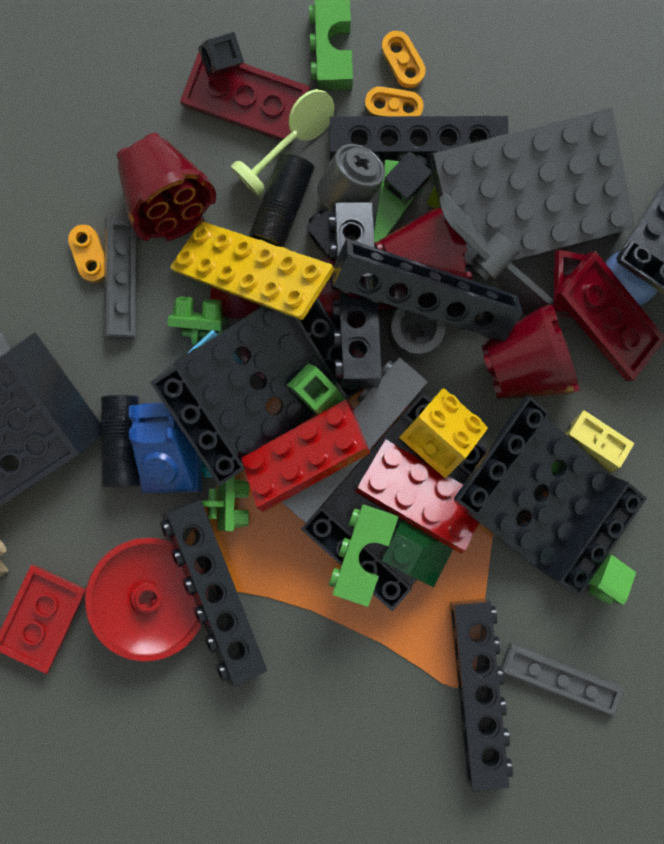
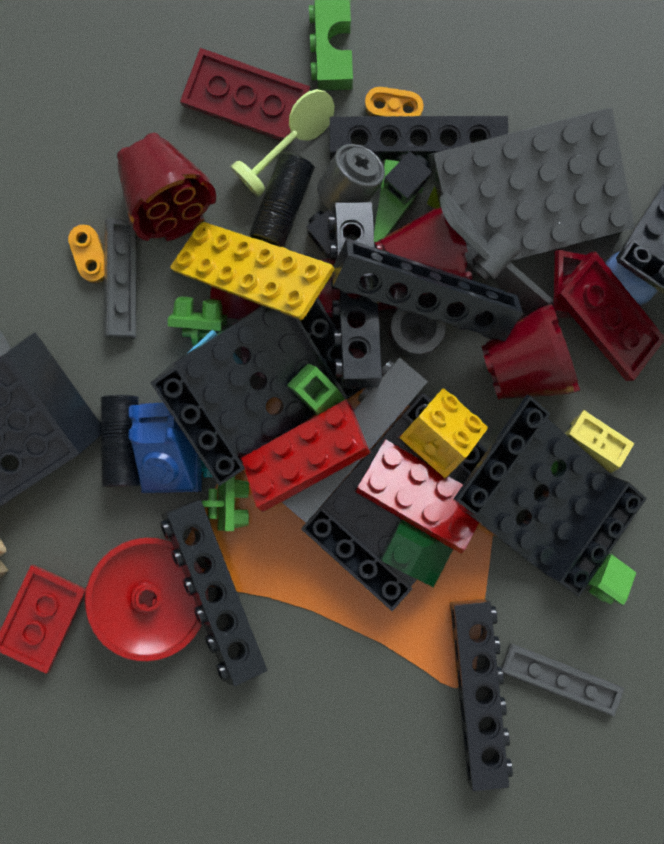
(221, 54): black brick -> none
(351, 580): bright green arch -> none
(404, 61): light orange plate -> none

